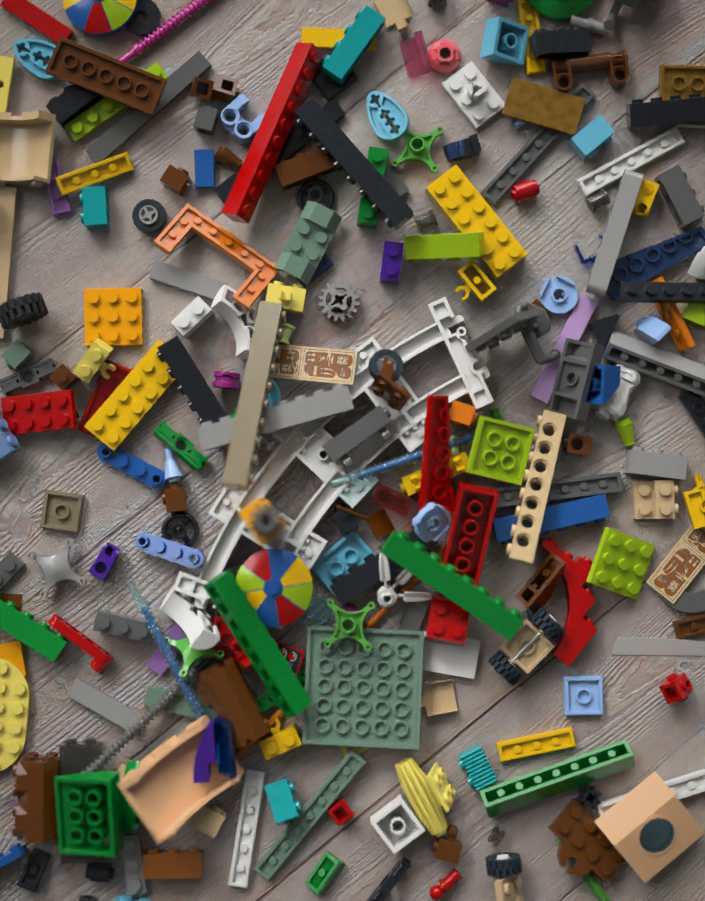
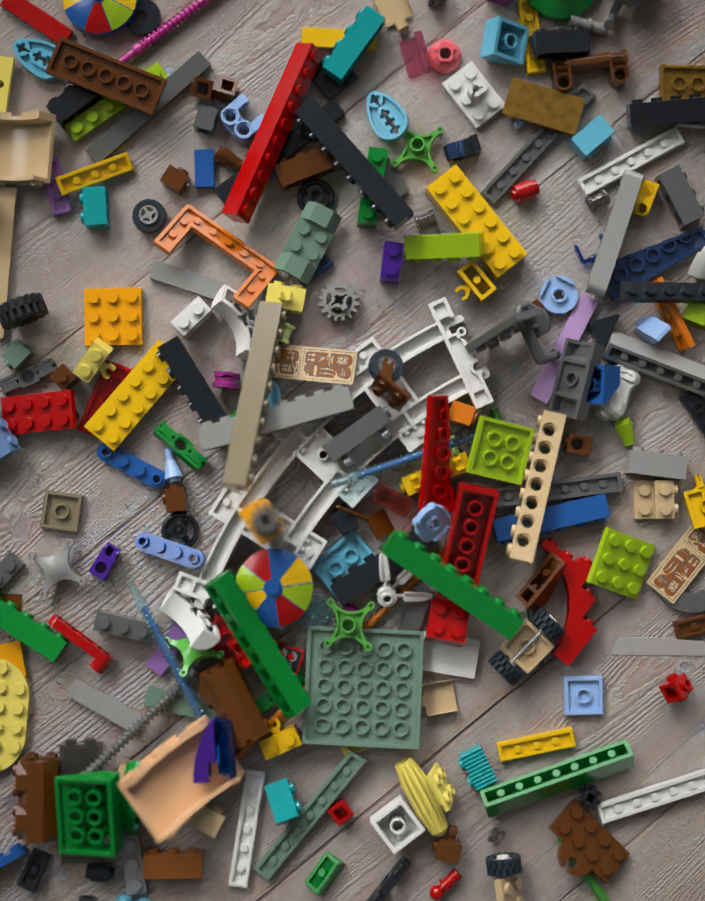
(650, 827): light nougat panel -> none

